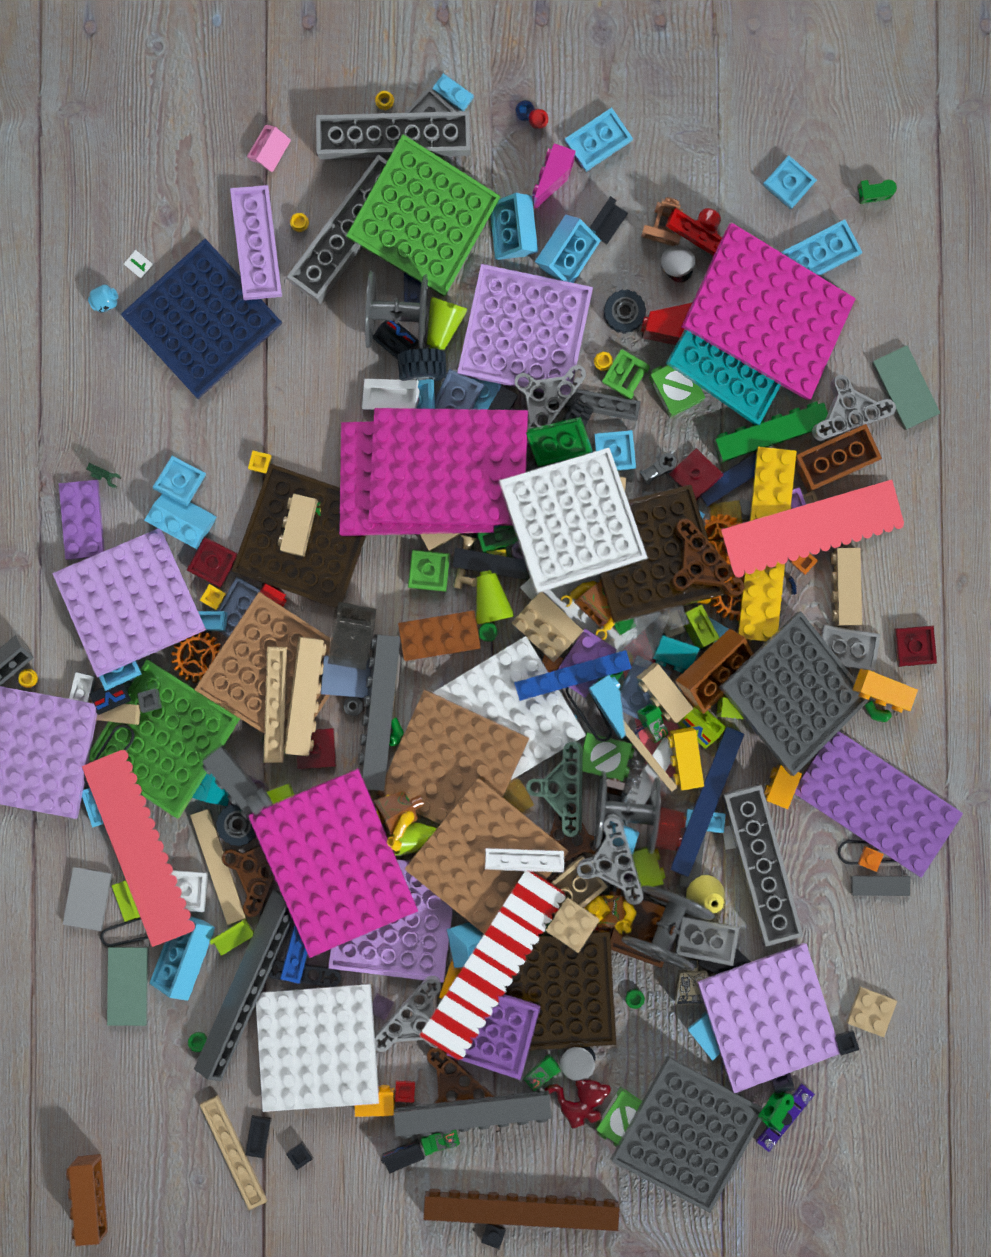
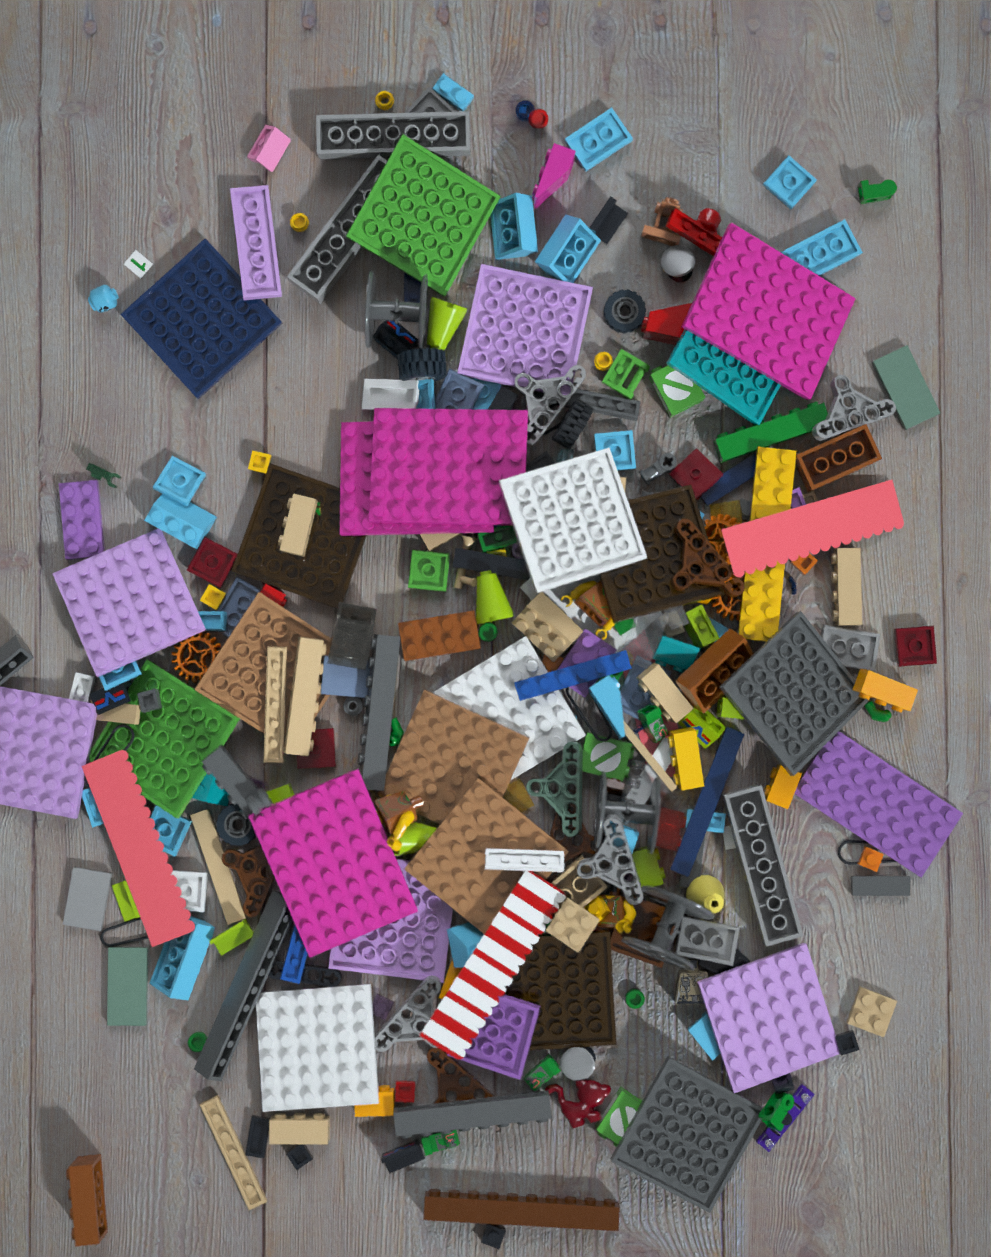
(28, 678): yellow plate -> none
(171, 829): none -> medium azure plate
(299, 1129): none -> tan brick
(559, 441): green tile -> none

